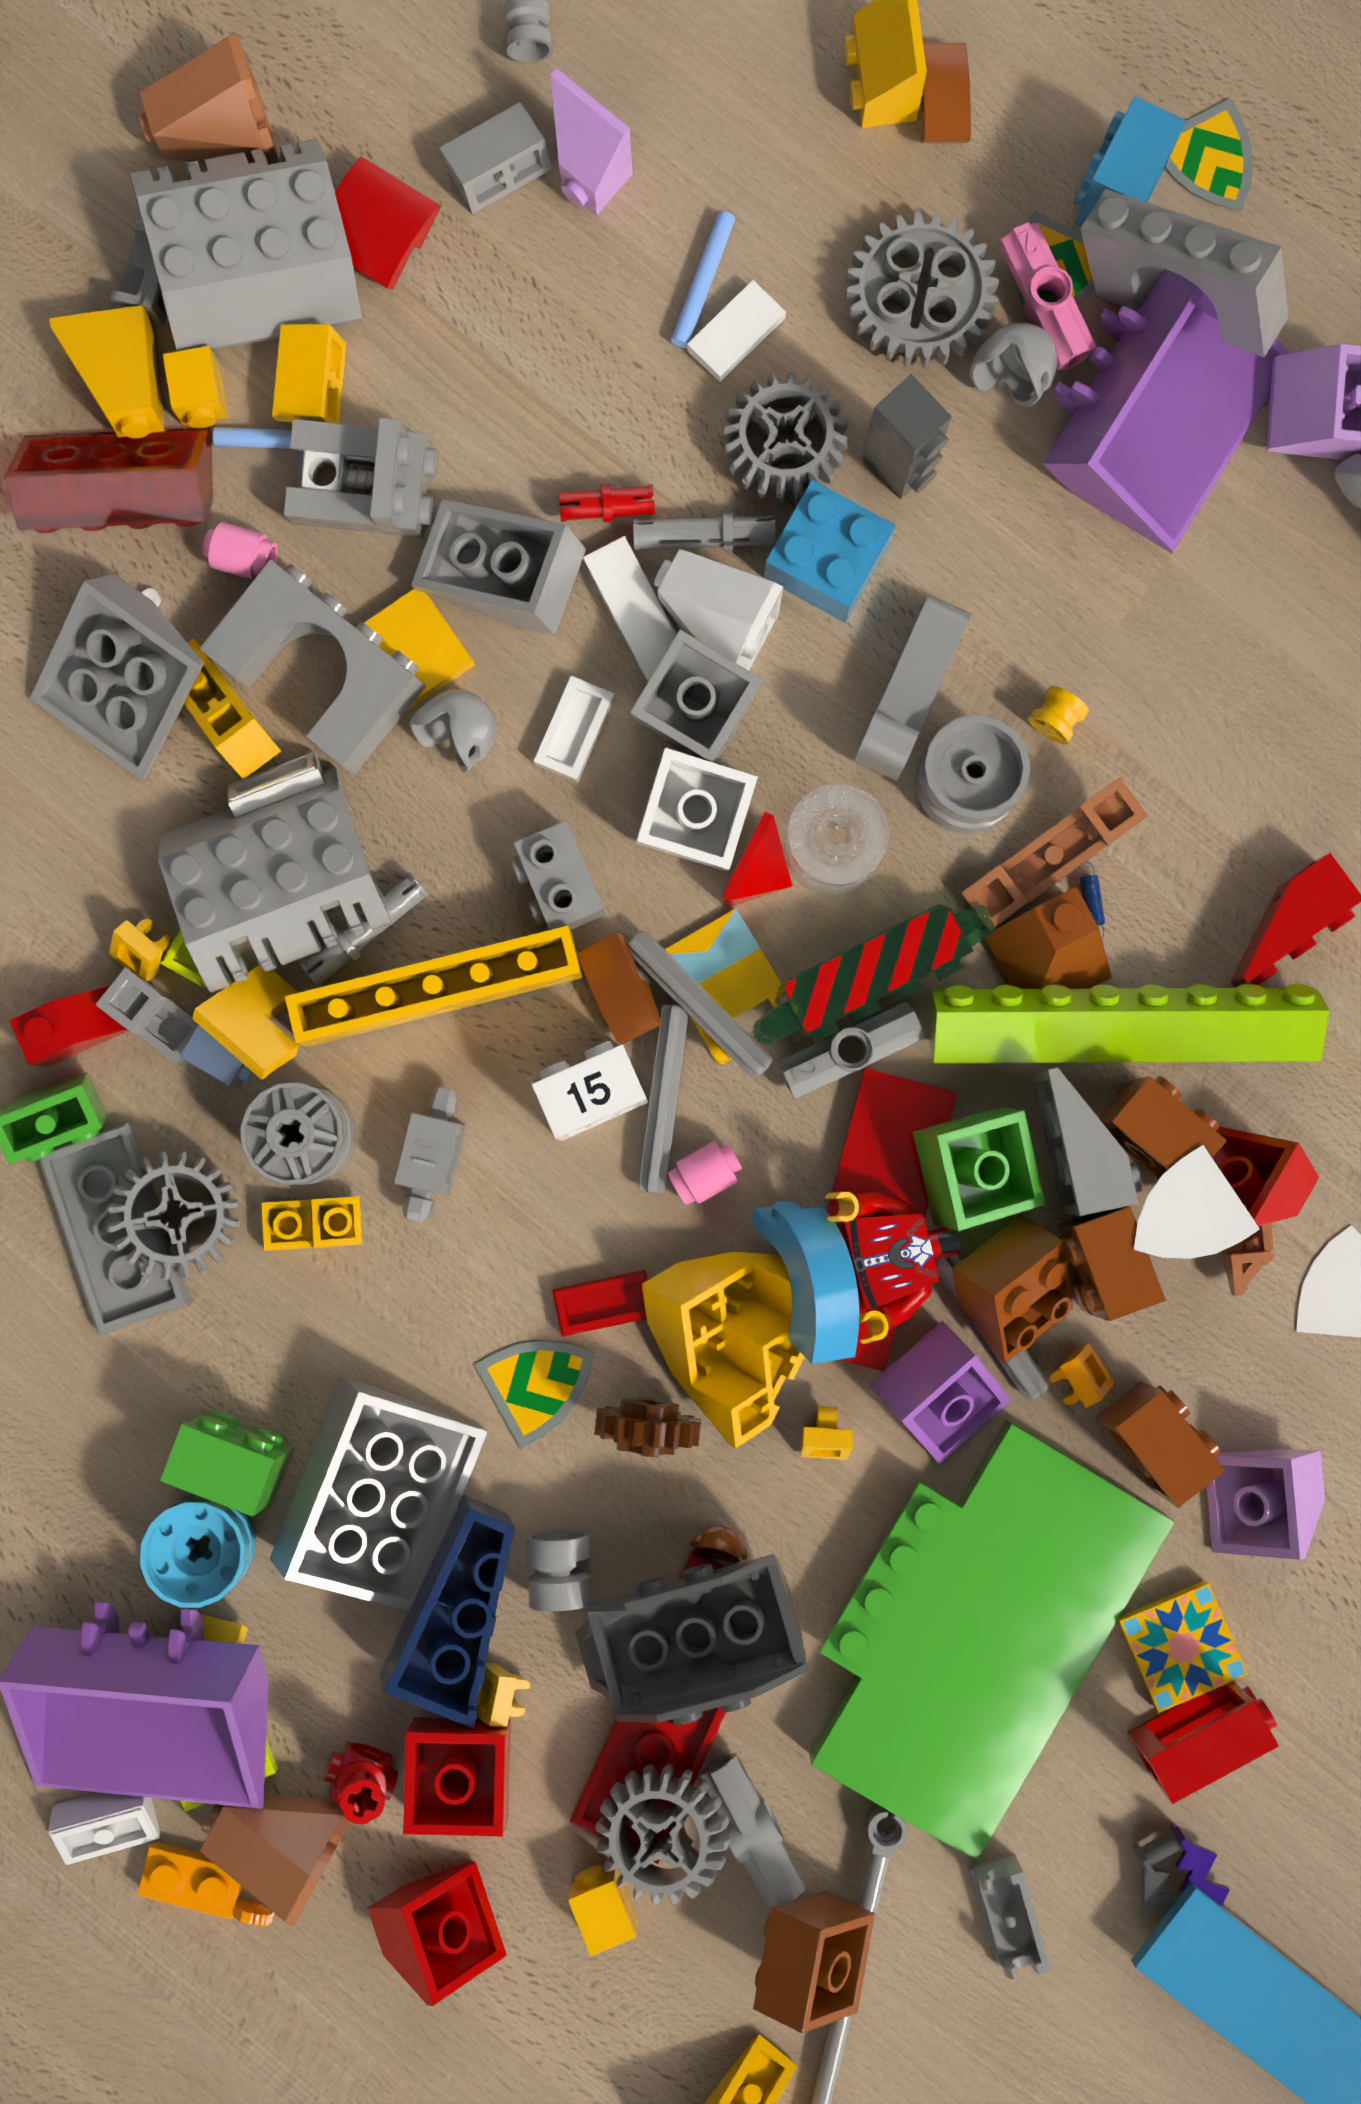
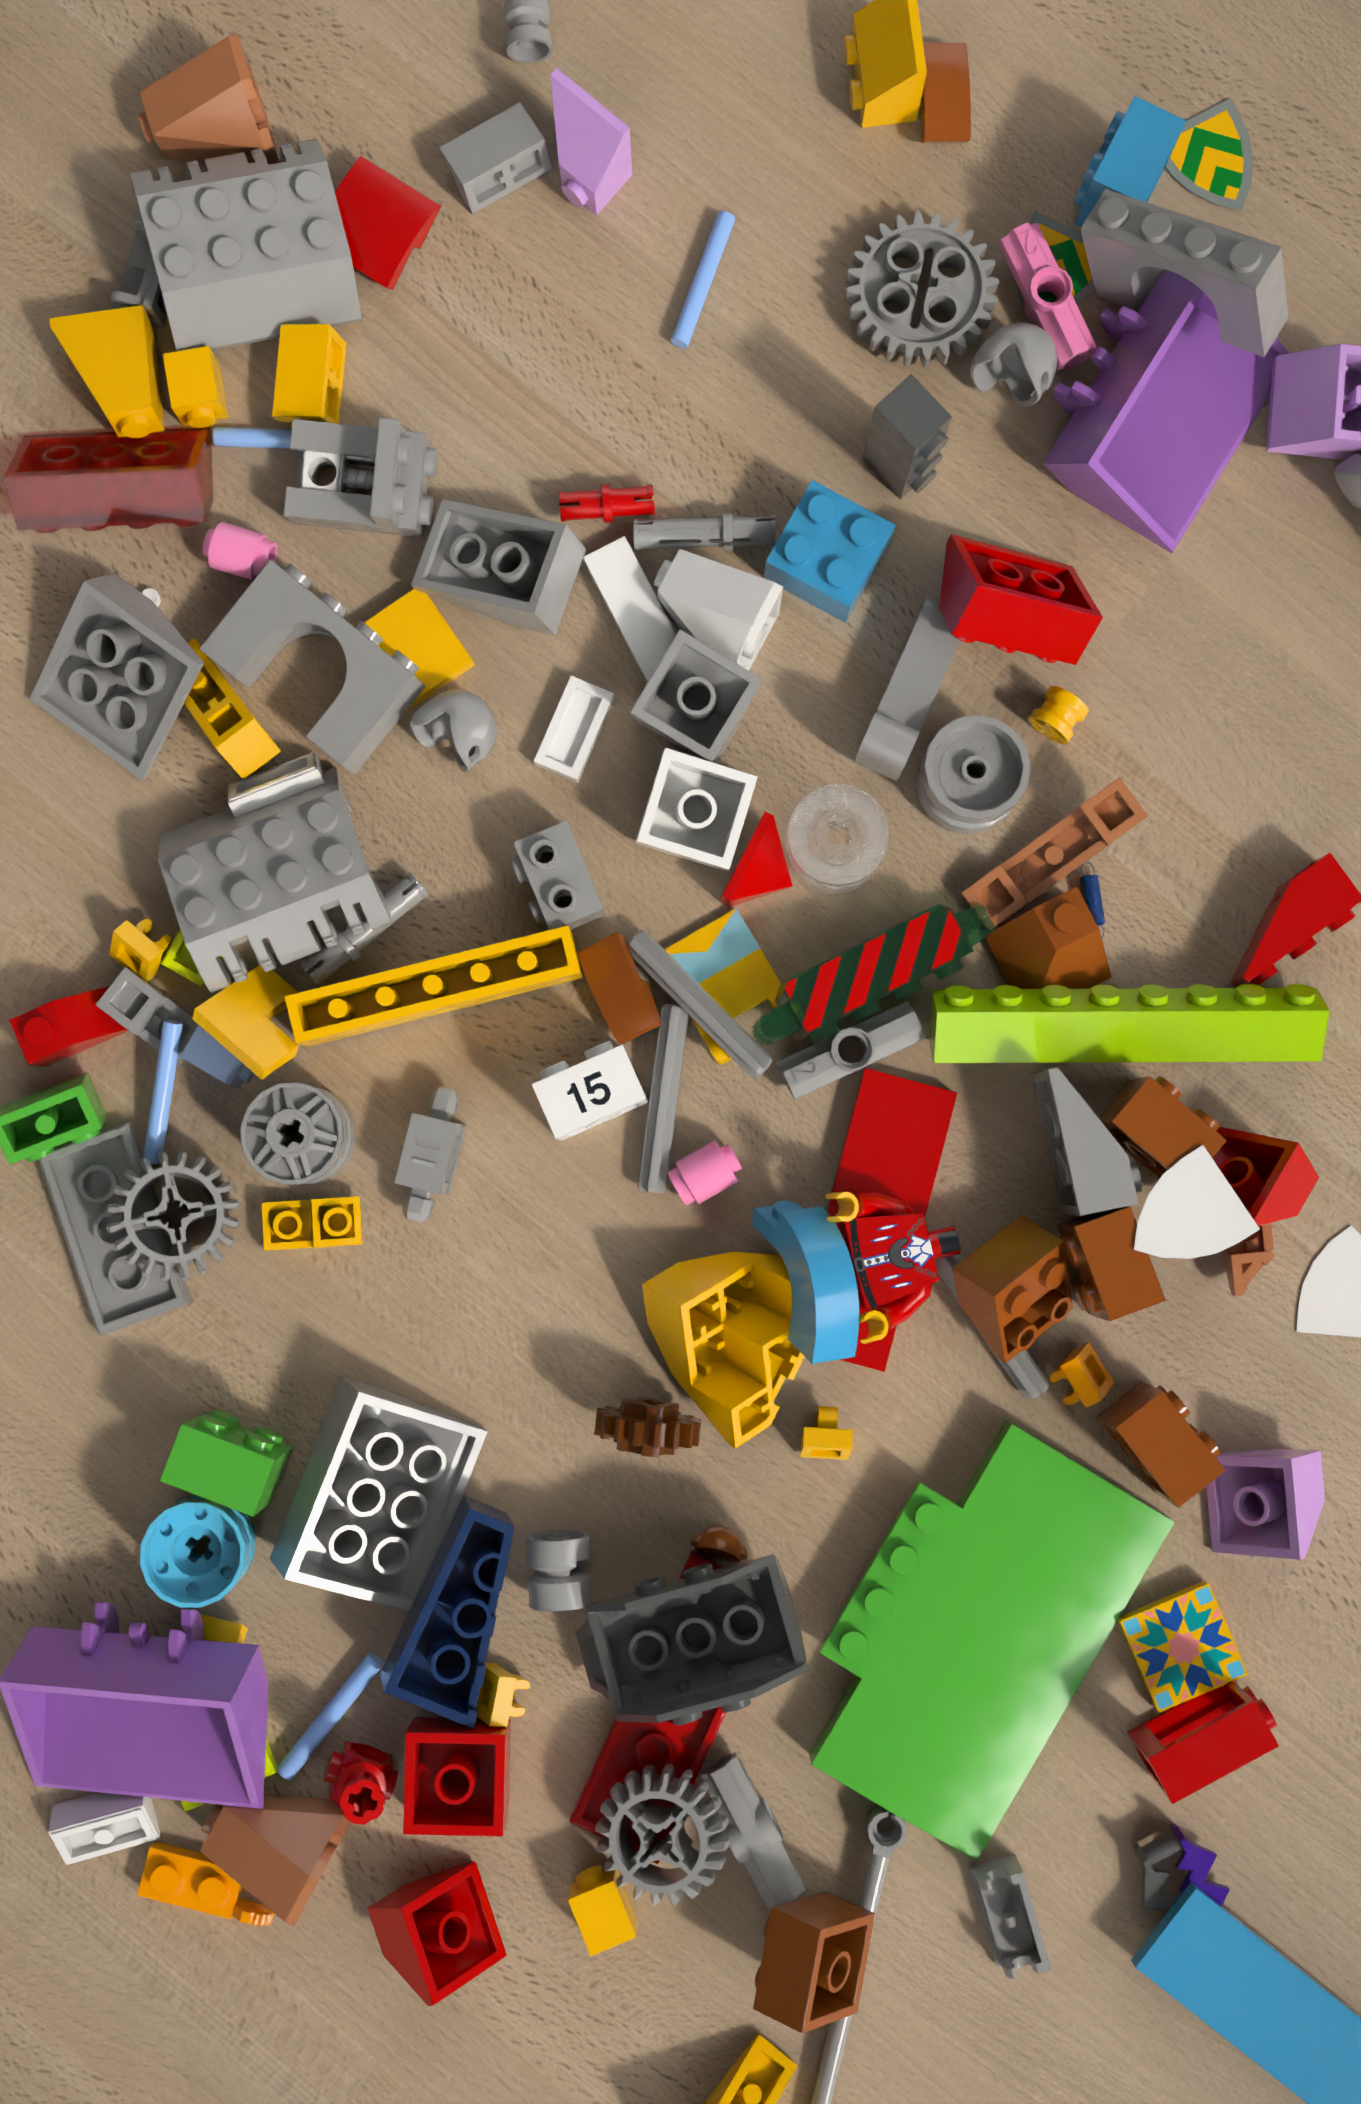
(162, 1090): none -> light blue bar
(329, 1716): none -> light blue bar
(535, 1385): sticker -> none
(600, 1303): red tile -> none
(736, 331): white tile -> none
(759, 411): light grey gear -> none
(941, 1392): medium lavender slope -> none
(979, 1168): bright green brick -> none
(1016, 601): none -> red slope

